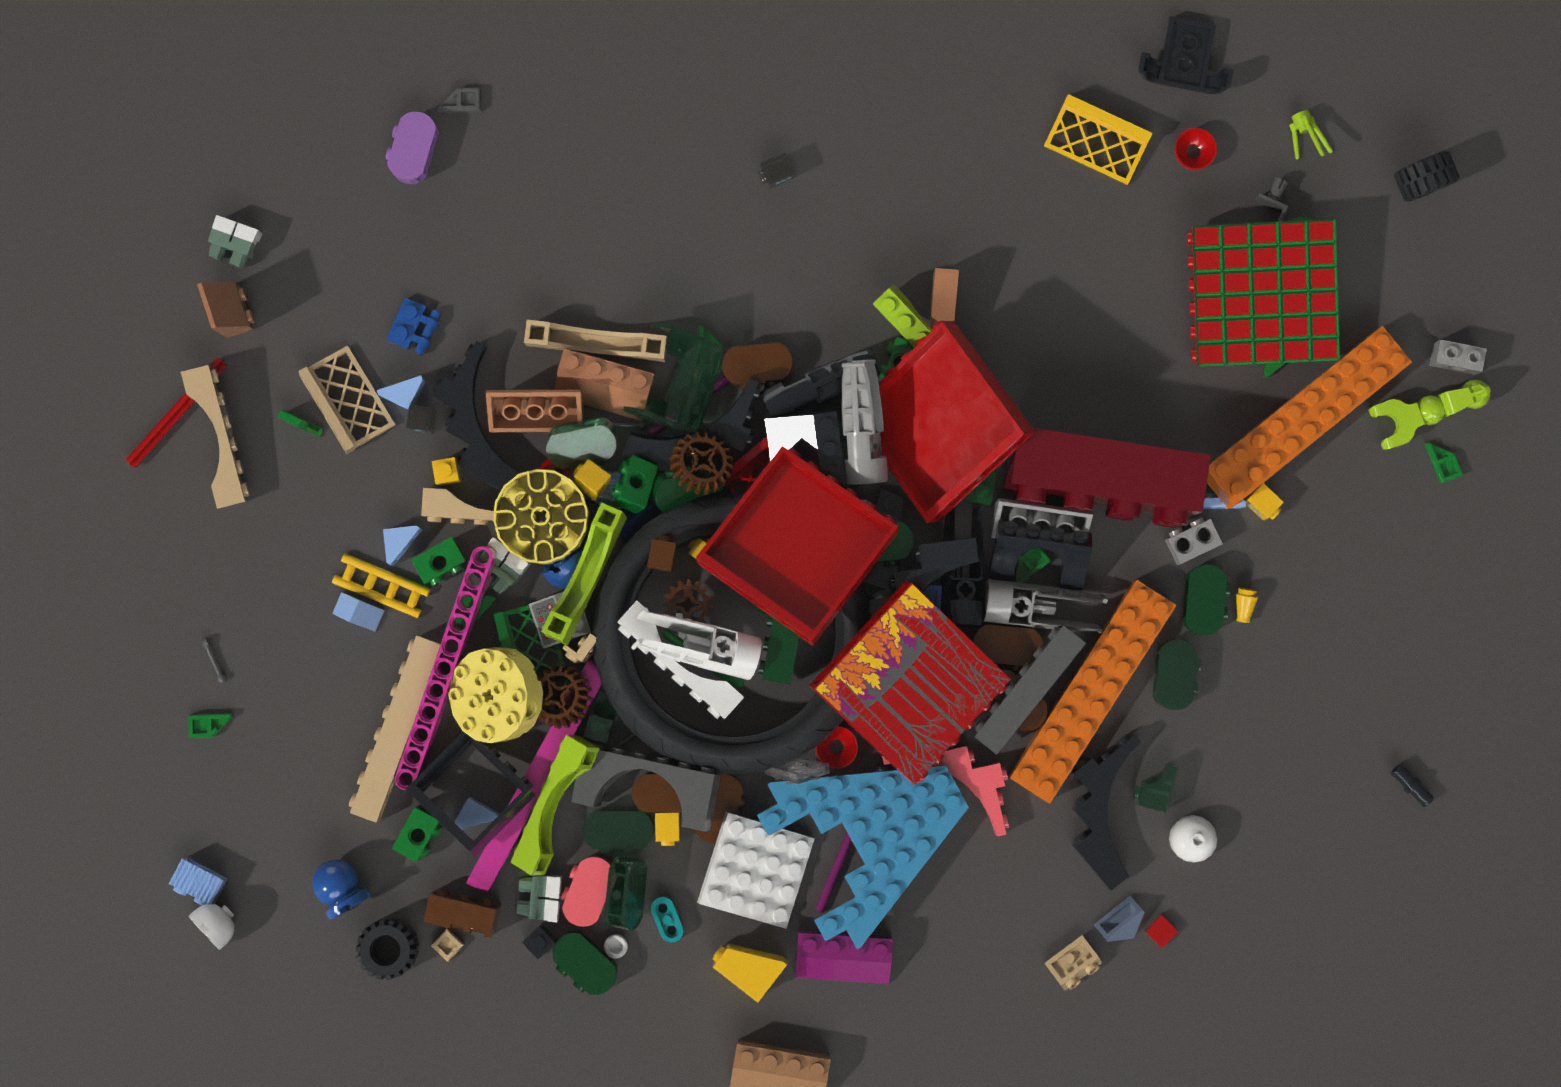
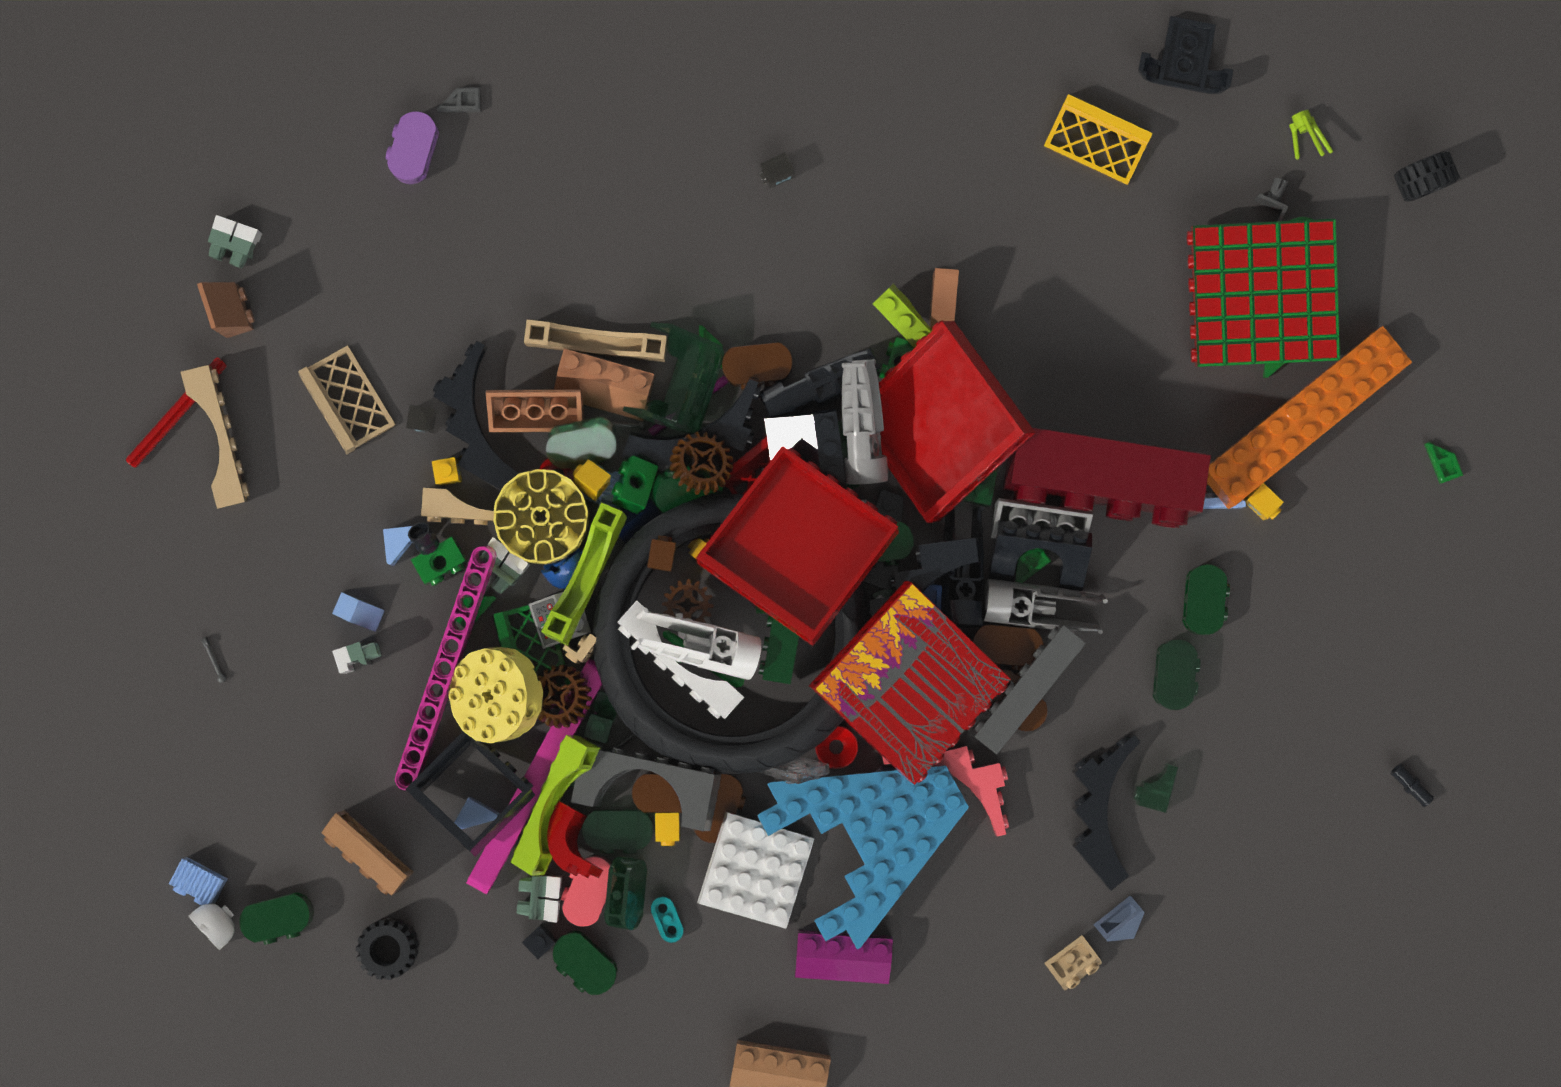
(207, 724): green tile -> none
(276, 918): none -> dark green brick
(300, 423): green tile -> none
(337, 886): blue tile -> none
(355, 653): none -> sand green hips
(367, 852): none -> medium nougat slope
(391, 739): tan brick -> none
(395, 581): yellow bar -> none
(404, 393): light blue slope -> none
(407, 323): blue plate -> none
(407, 844): green brick -> none
(423, 538): none -> black wheel
(447, 944): tan tile -> none
(462, 912): reddish brown wedge -> none
(562, 841): none -> red arch
(615, 946): white tile -> none
(749, 968): yellow slope -> none
(834, 874): magenta bar -> none
(1092, 691): orange brick -> none
(1161, 931): red tile -> none
(1193, 838): white cylinder -> none
(1195, 545): light grey brick -> none
(1201, 139): red piece -> none
(1245, 604): yellow cone -> none
(1429, 410): lime piece -> none
(1458, 357): light grey brick -> none

